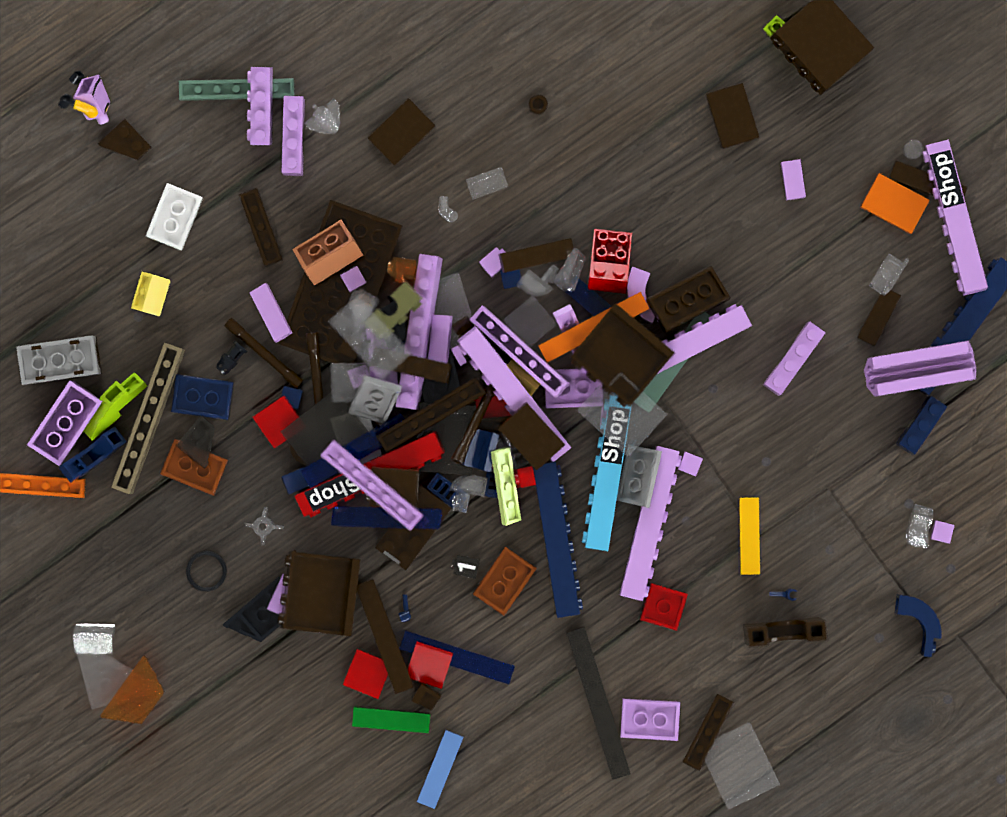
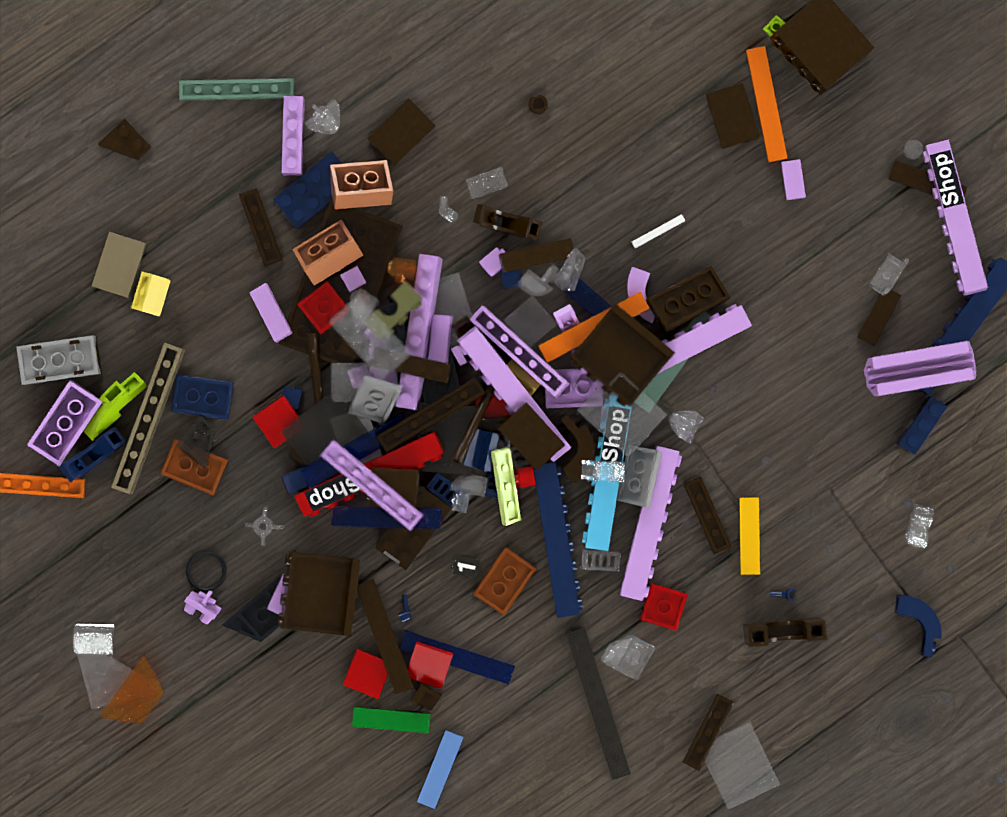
(89, 98): torso -> none
(119, 264): none -> dark tan tile
(174, 216): white tile -> none
(204, 604): none -> lavender hips
(230, 359): black piece -> none
(261, 105): lavender brick -> none
(287, 373): dark brown piece -> none
(308, 193): none -> dark blue plate
(322, 306): none -> red tile
(361, 184): none -> nougat slope
(507, 223): none -> dark brown arch
(584, 561): none -> clear slope
(585, 447): none -> dark brown arch
(602, 471): none -> clear brick
(610, 261): red slope -> none
(628, 656): none -> clear slope
(650, 719): lavender tile -> none
(658, 231): none -> white bar
(685, 424): none -> clear brick
(690, 463): lavender tile -> none
(707, 515): none -> dark brown tile
(766, 104): none -> orange tile
(794, 358): lavender arch -> none
(894, 203): orange tile -> none
(942, 531): lavender tile -> none

